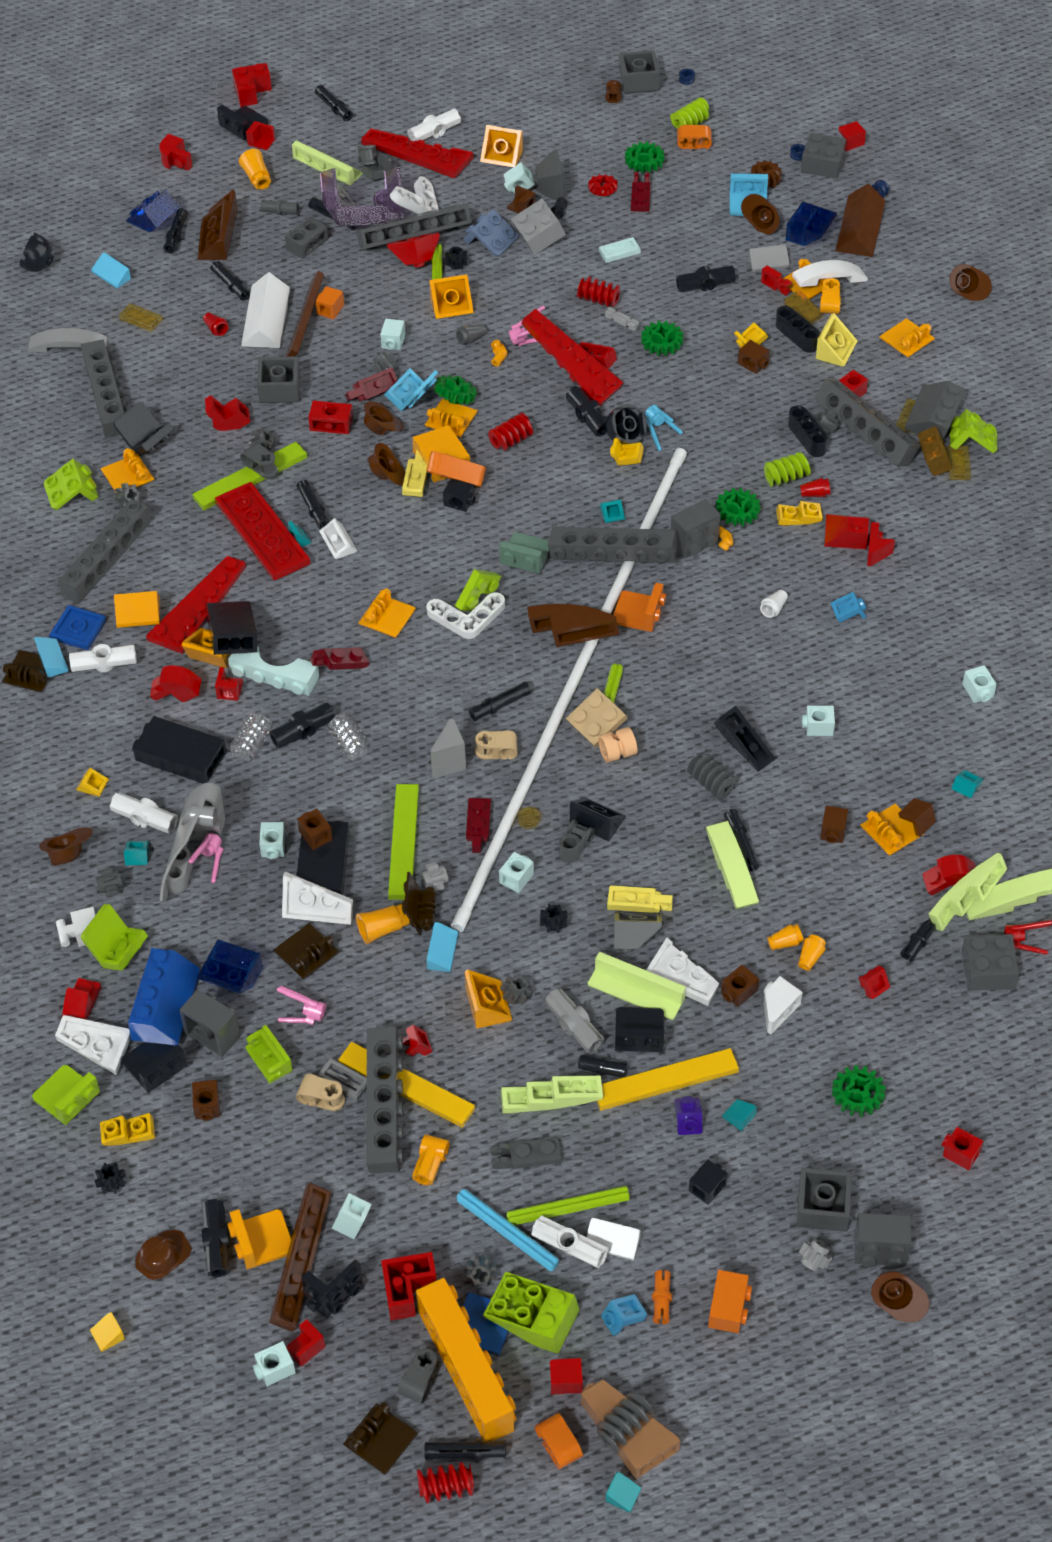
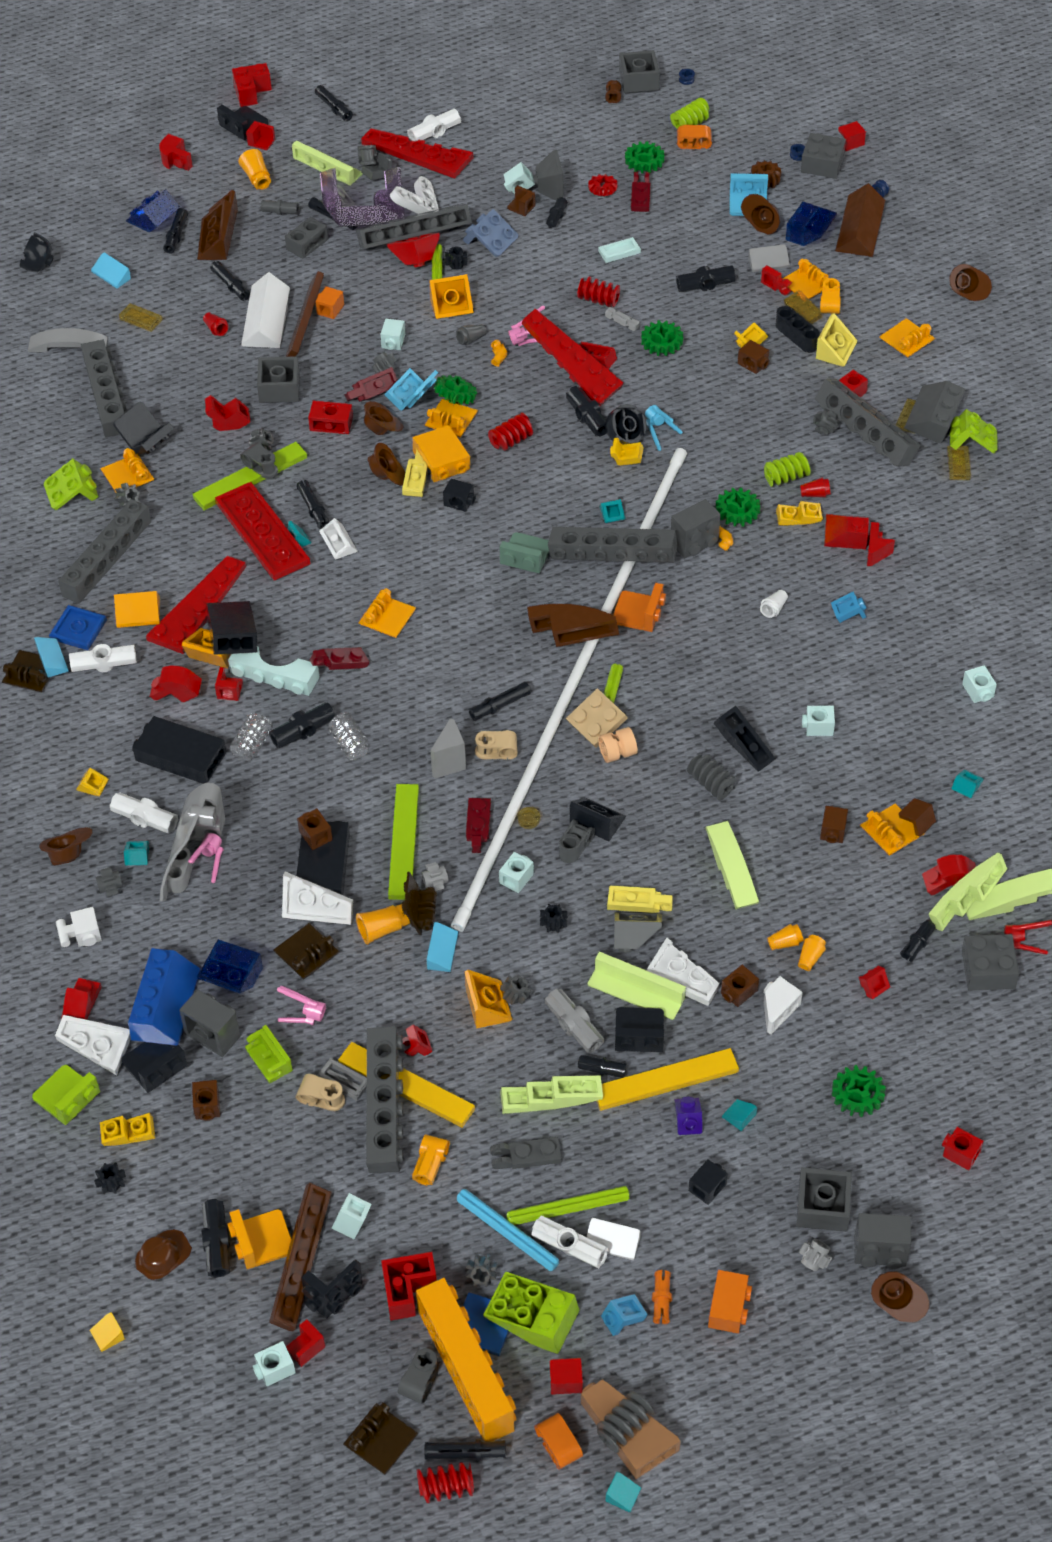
(111, 939): lime bracket -> none
(272, 839): light aqua brick -> none
(455, 468): orange beam -> none
(466, 621): white beam -> none
(479, 582): lime plate -> none
(502, 146): light orange slope -> none
(538, 226): light grey brick -> none
(740, 834): black pin -> none
(807, 431): black beam -> none
(810, 274): white slope -> none
(934, 451): pearl gold brick -> none

